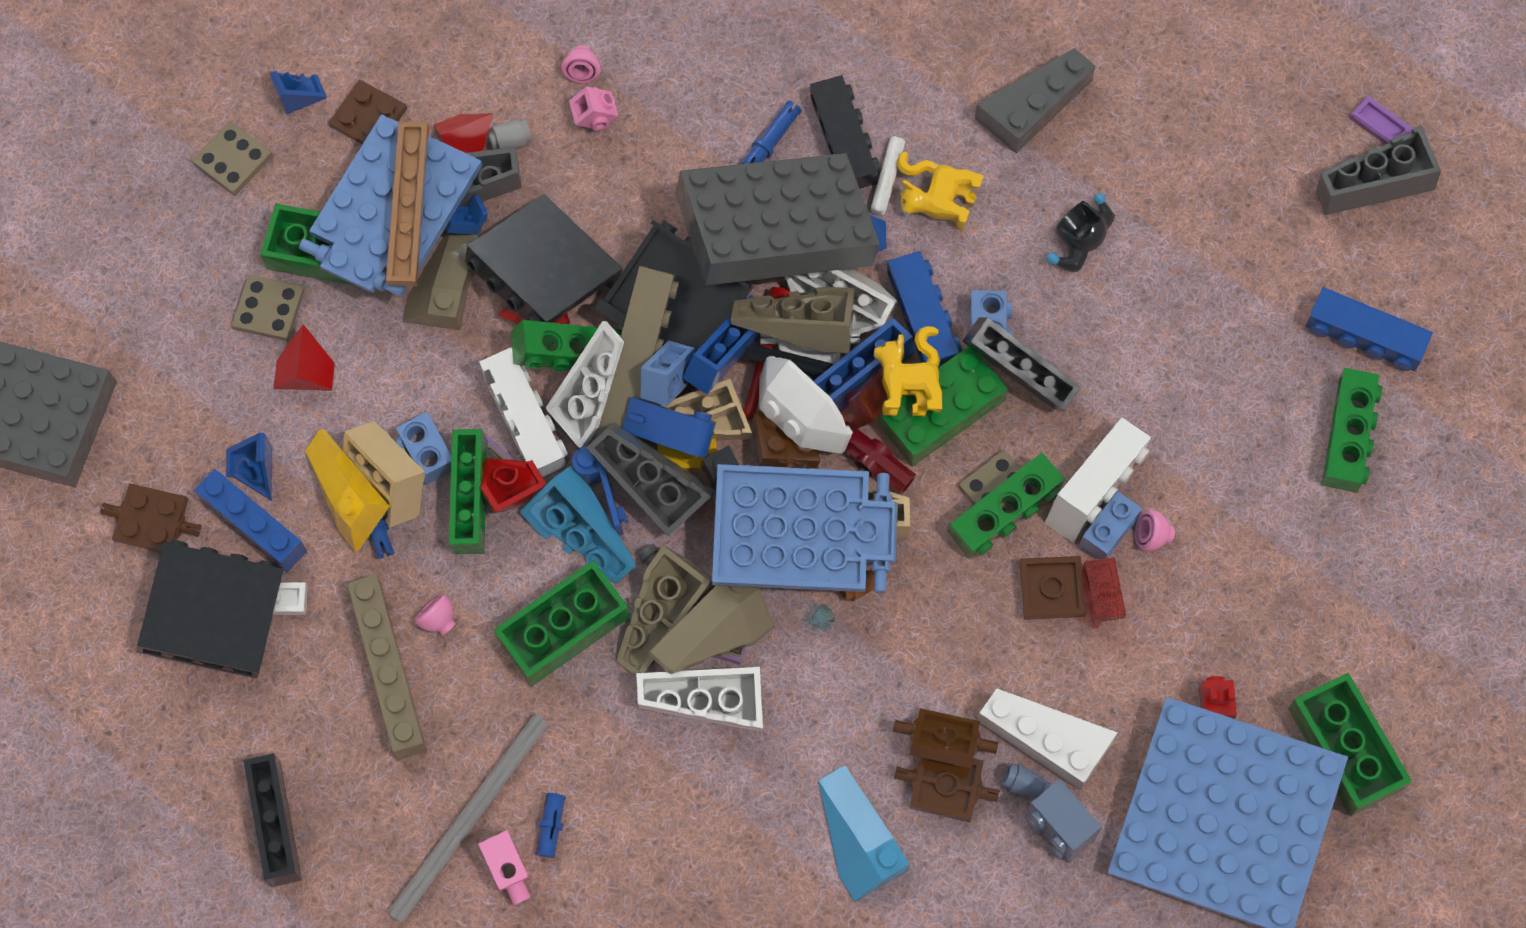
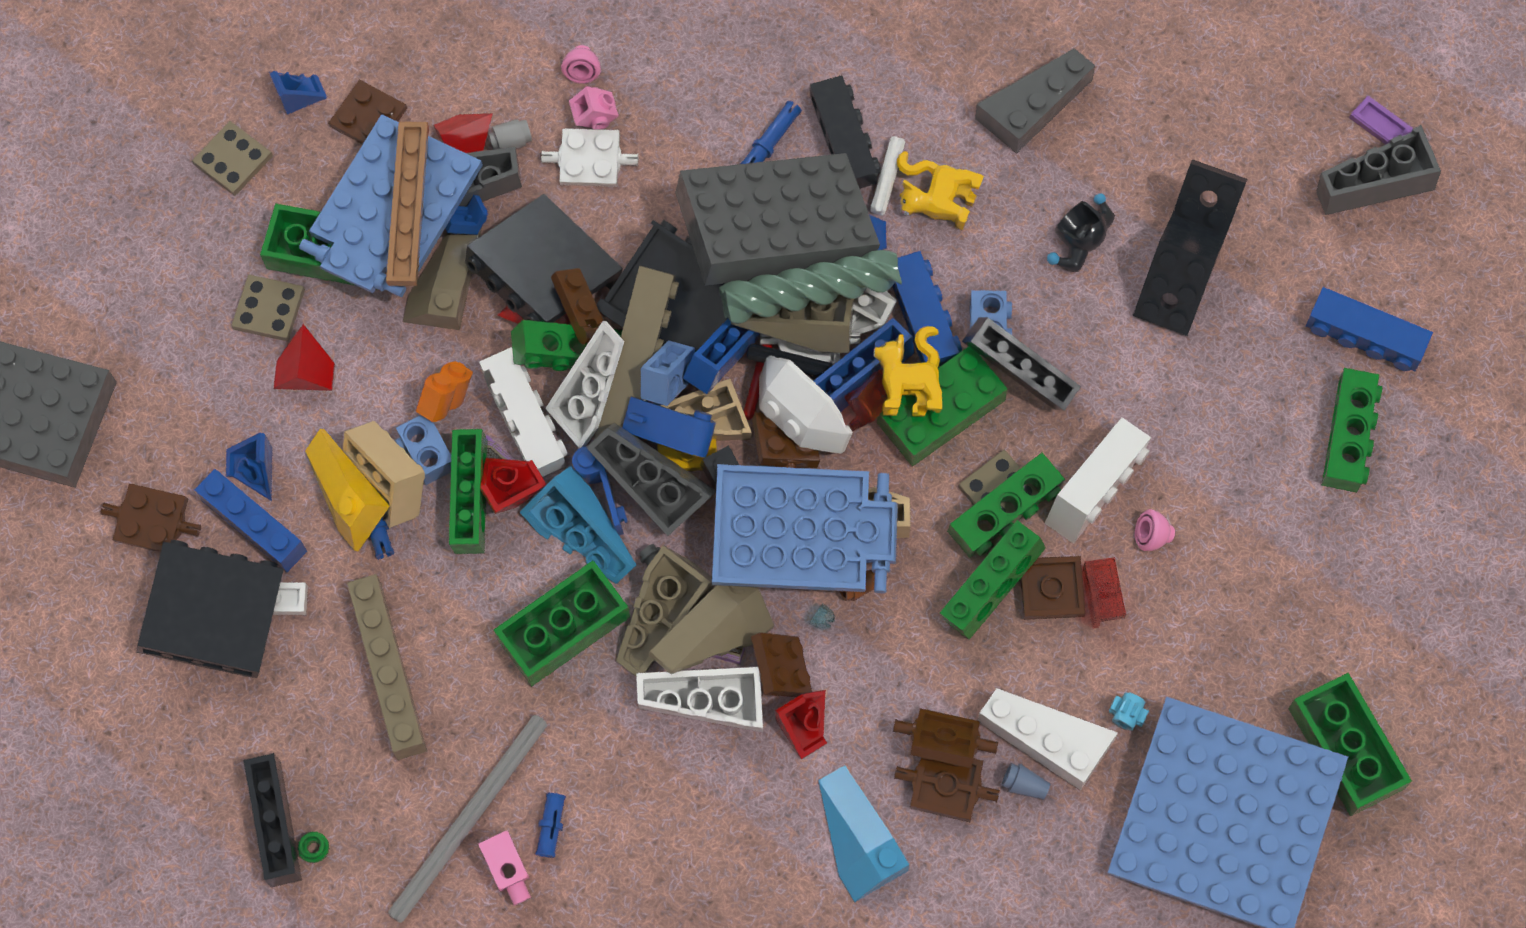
(309, 838): none -> green plate
(436, 615): bright pink brick -> none
(444, 391): none -> orange brick
(577, 303): none -> reddish brown plate
(589, 157): none -> white plate
(781, 664): none -> reddish brown plate
(804, 722): none -> red slope
(816, 283): none -> sand green piece
(878, 458): dark red piece -> none
(993, 580): none -> green brick
(1062, 821): sand blue brick -> none
(1110, 527): medium blue brick -> none
(1128, 711): none -> medium azure gear
(1189, 247): none -> black bracket
(1218, 696): red brick -> none

